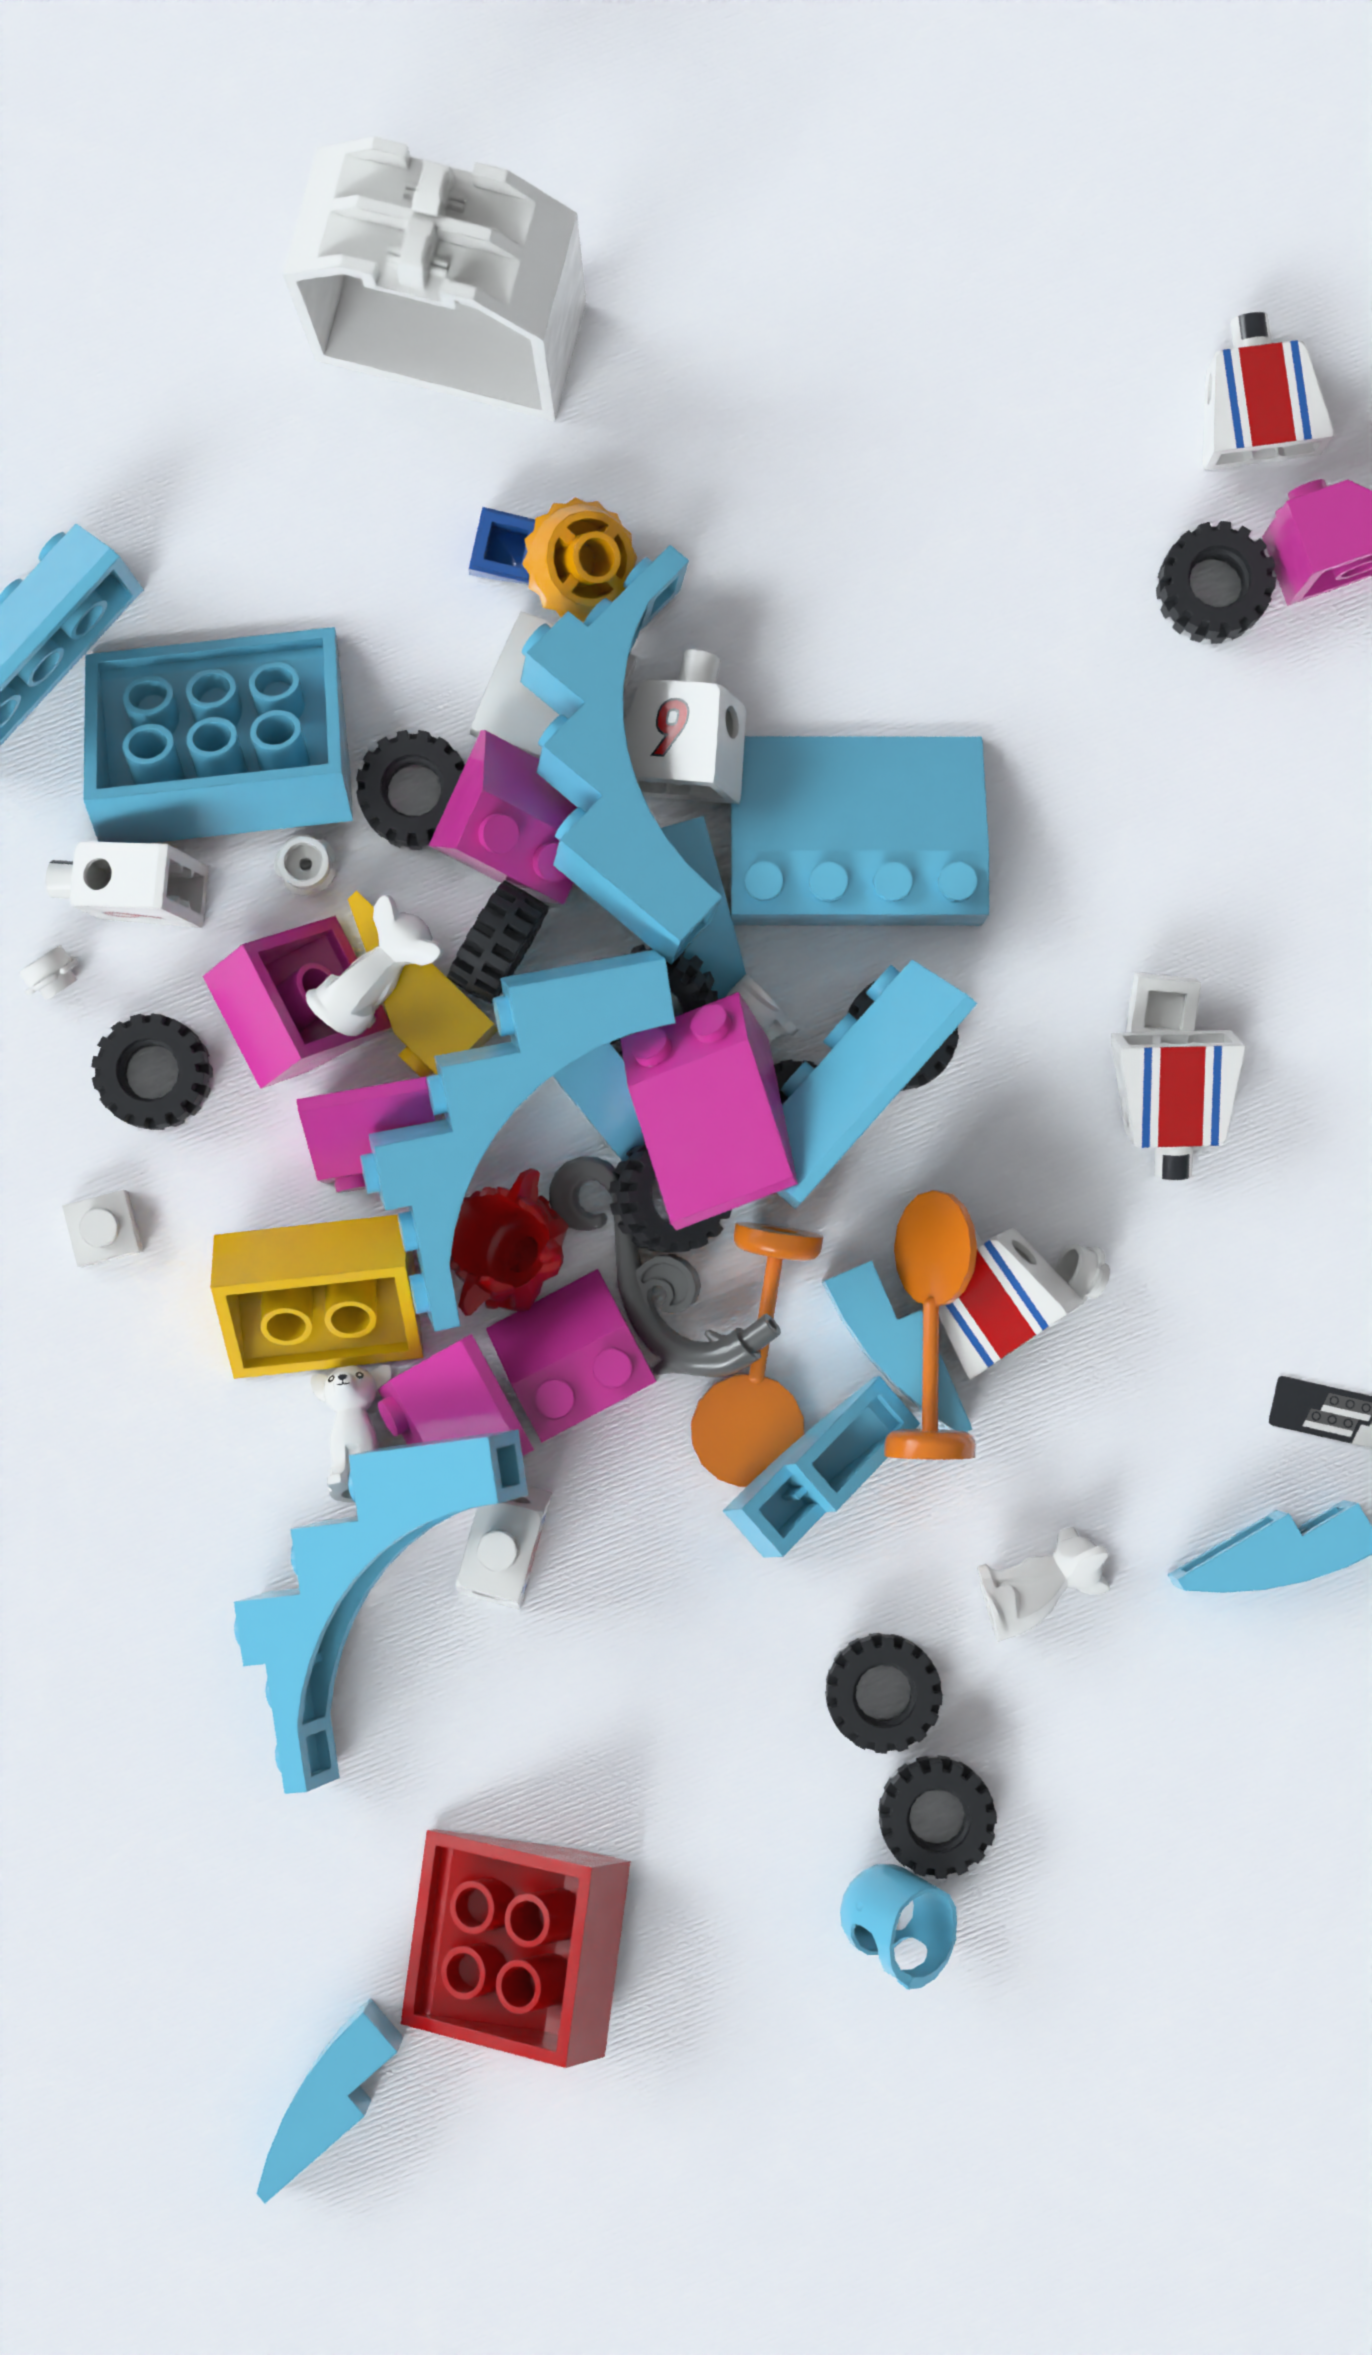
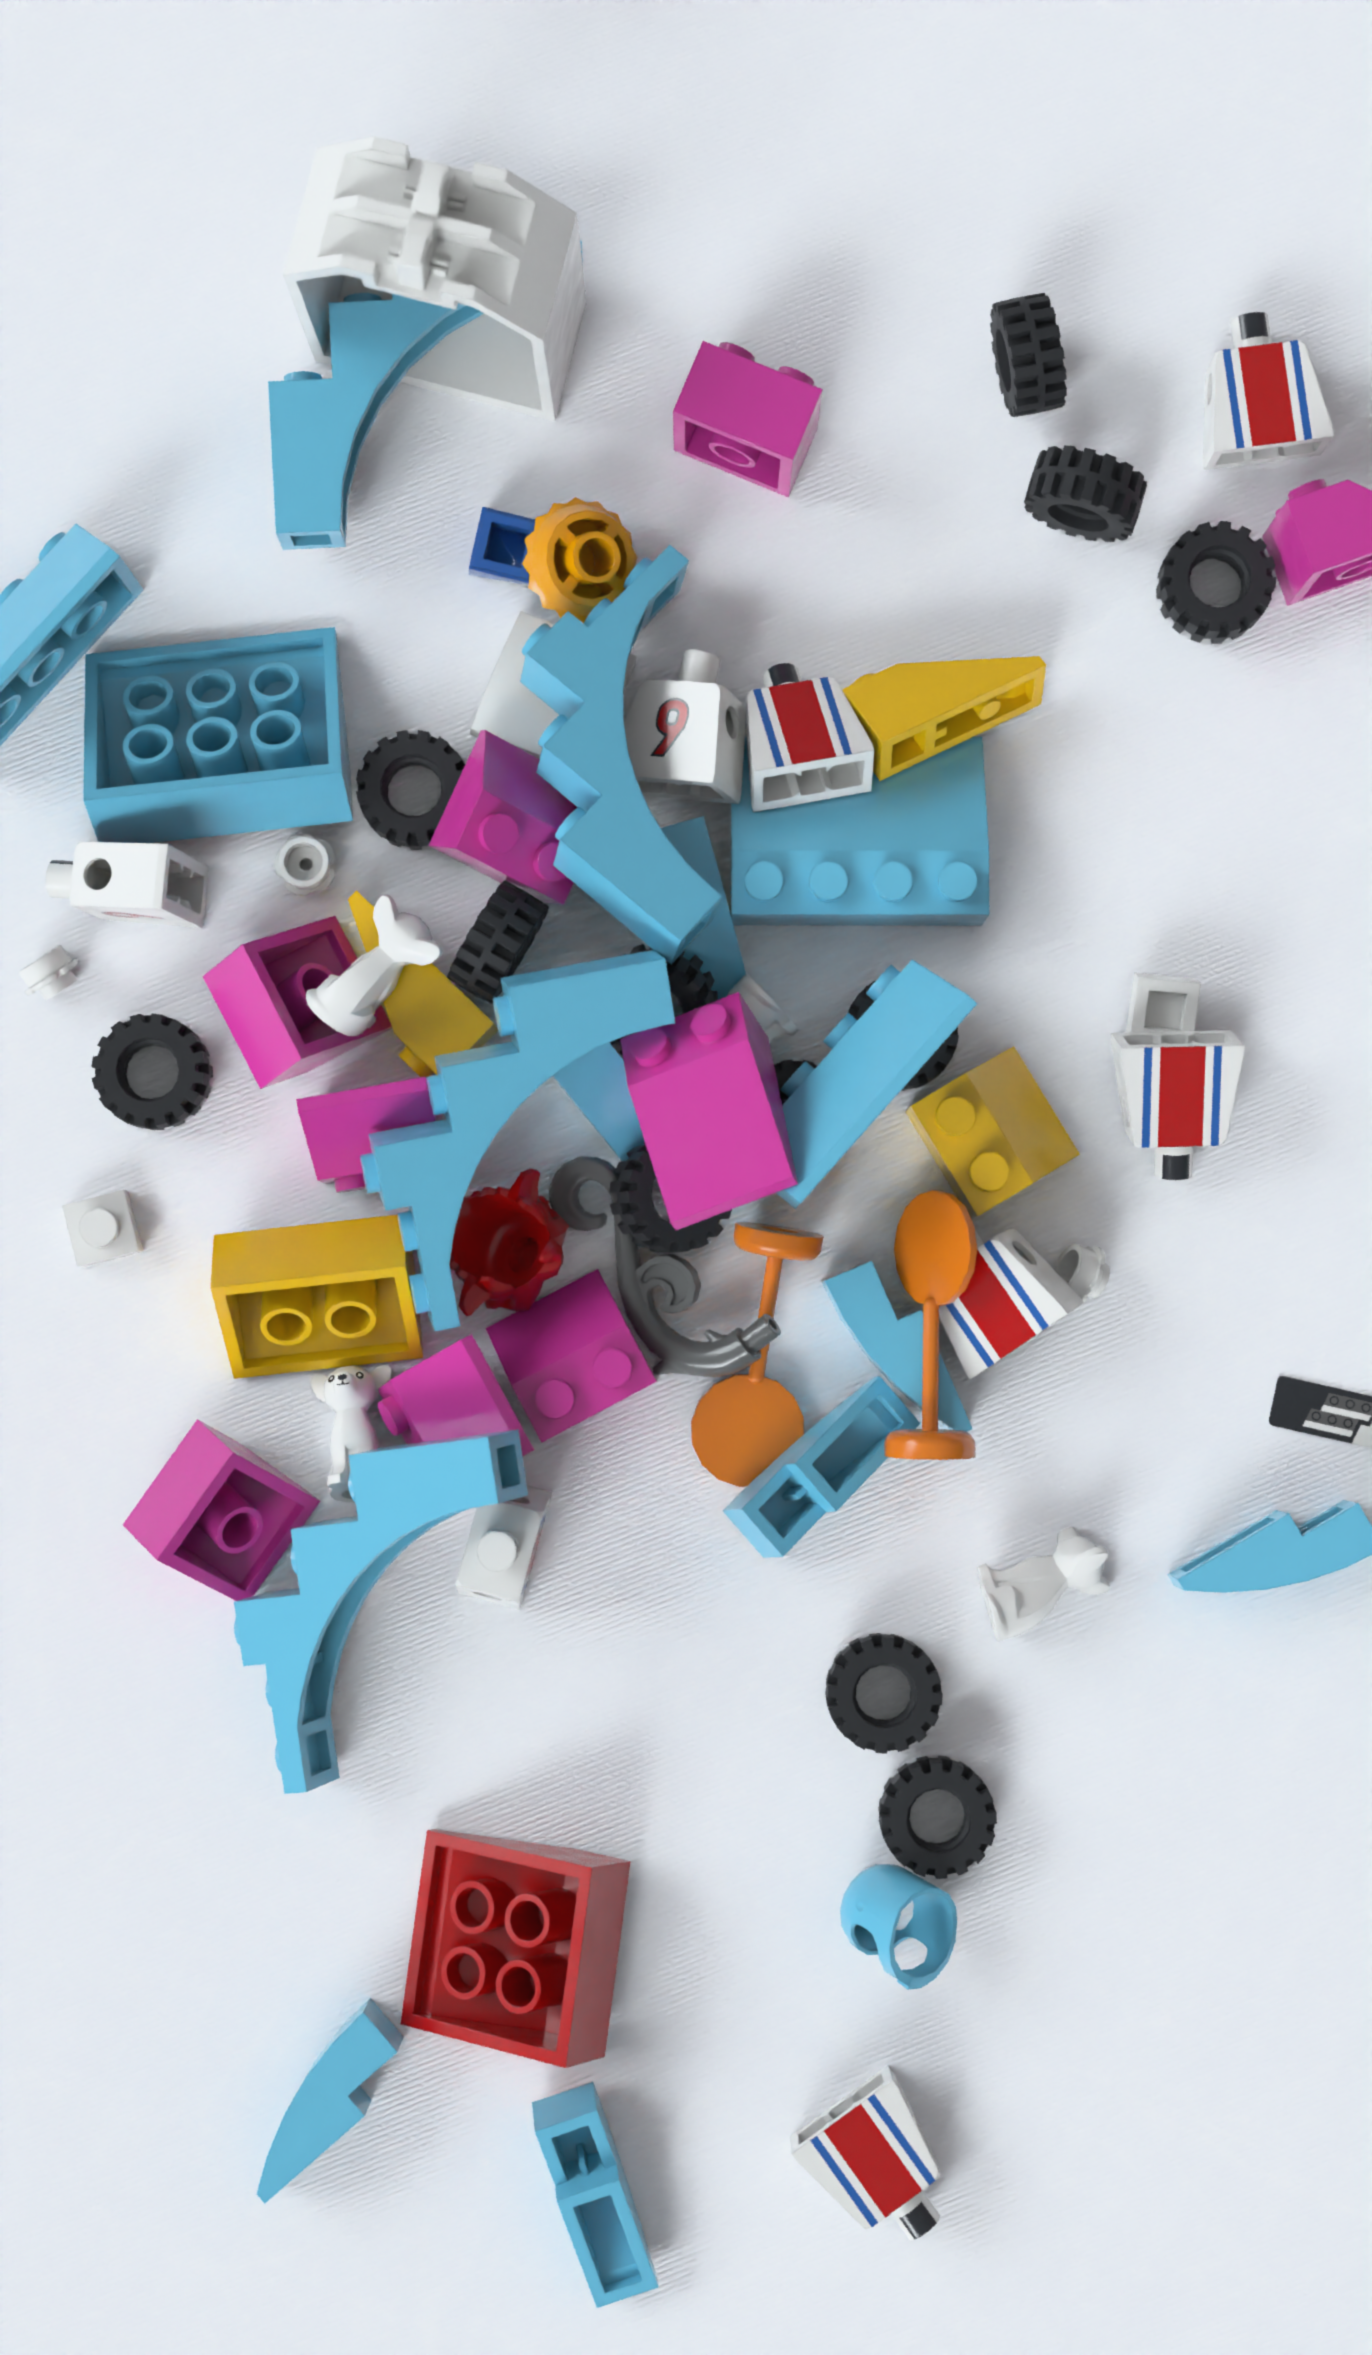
(219, 1513): none -> dark pink slope
(324, 422): none -> medium azure arch
(594, 2194): none -> medium azure slope
(746, 416): none -> dark pink brick
(803, 741): none -> white torso
(872, 2156): none -> torso
(934, 705): none -> yellow slope
(992, 1132): none -> yellow slope
(1028, 354): none -> black tyre
(1085, 493): none -> black tyre

